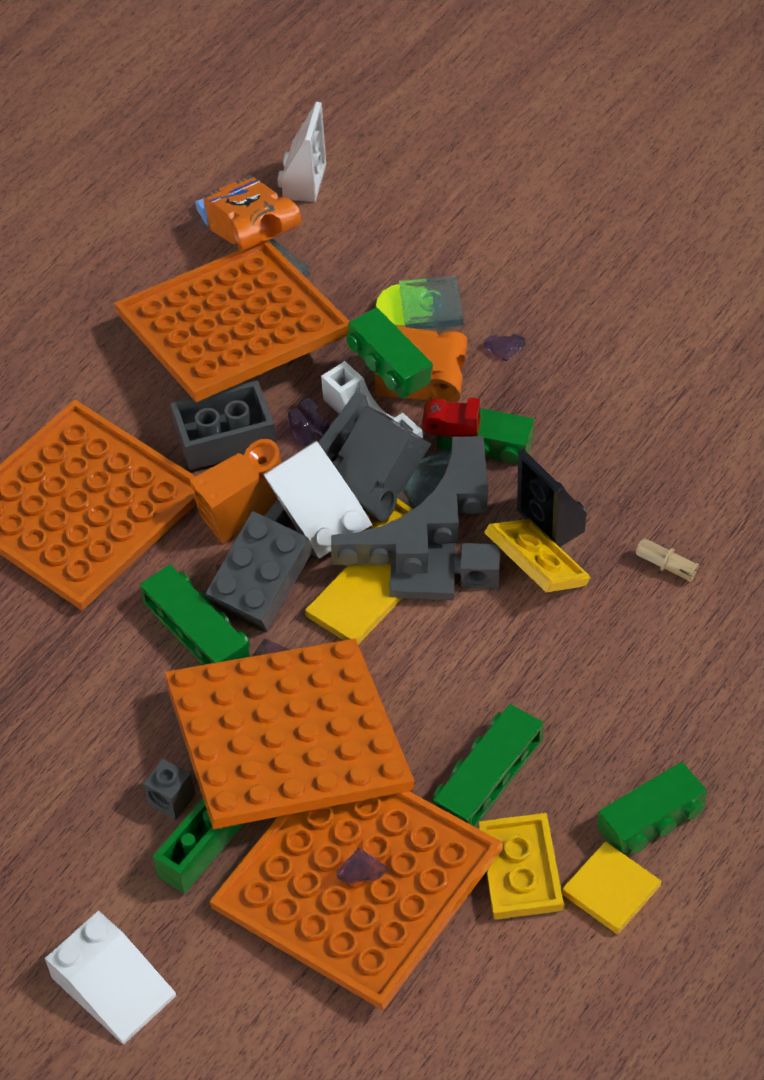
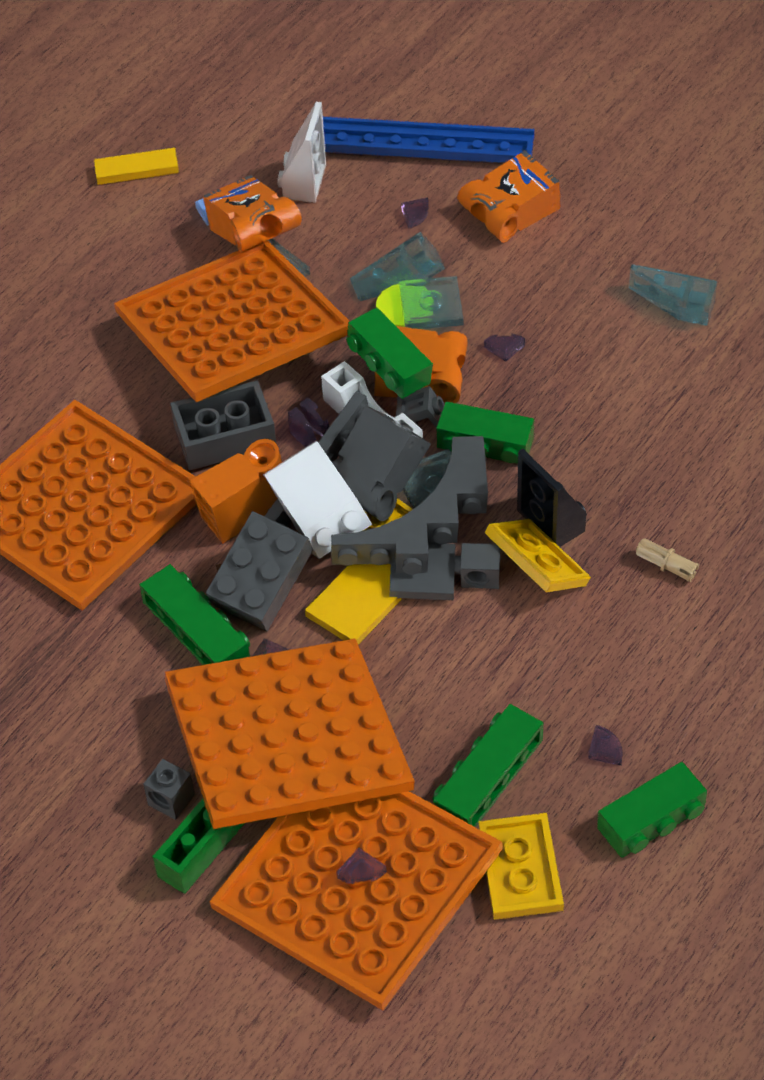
(109, 977): white slope -> none
(136, 166): none -> yellow tile
(408, 261): none -> clear light blue slope
(415, 211): none -> clear purple tile
(421, 405): none -> dark grey bracket
(426, 139): none -> blue plate
(451, 418): red leg -> none
(512, 196): none -> orange piece
(605, 747): none -> clear purple tile
(611, 887): yellow tile -> none
(678, 294): none -> clear light blue slope

